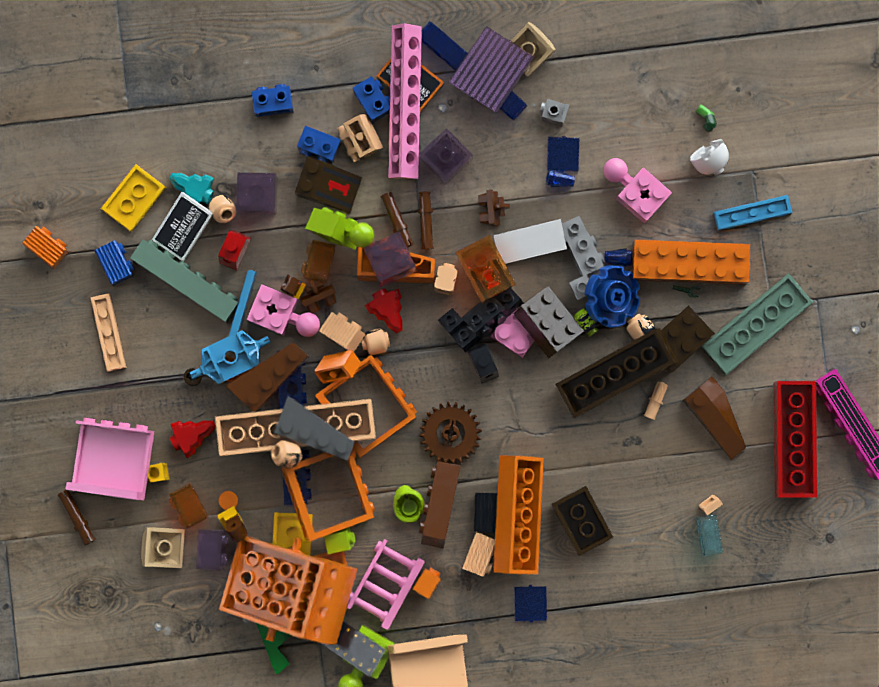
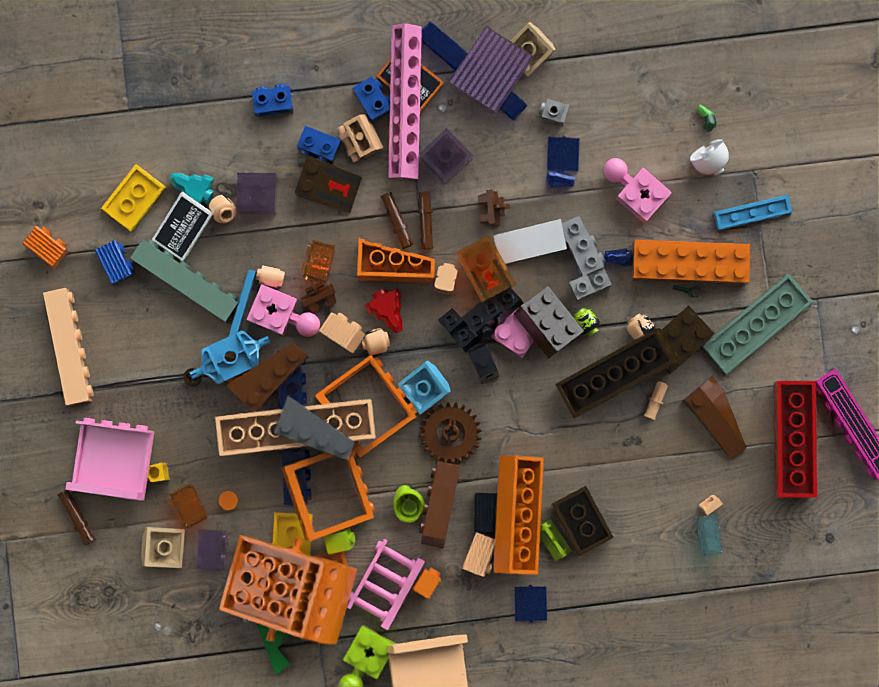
(67, 346): none -> light nougat brick
(108, 332): light nougat tile -> none
(190, 436): red rock -> none
(233, 249): red torso -> none
(233, 524): reddish brown leg -> none
(270, 276): none -> light nougat brick
(286, 454): light nougat head -> none
(293, 287): reddish brown leg -> none
(337, 367): orange brick -> none
(339, 230): lime brick -> none
(357, 649): sticker -> none
(389, 259): clear purple brick -> none
(424, 386): none -> medium azure slope
(554, 540): none -> lime hinge
(612, 296): blue piece -> none

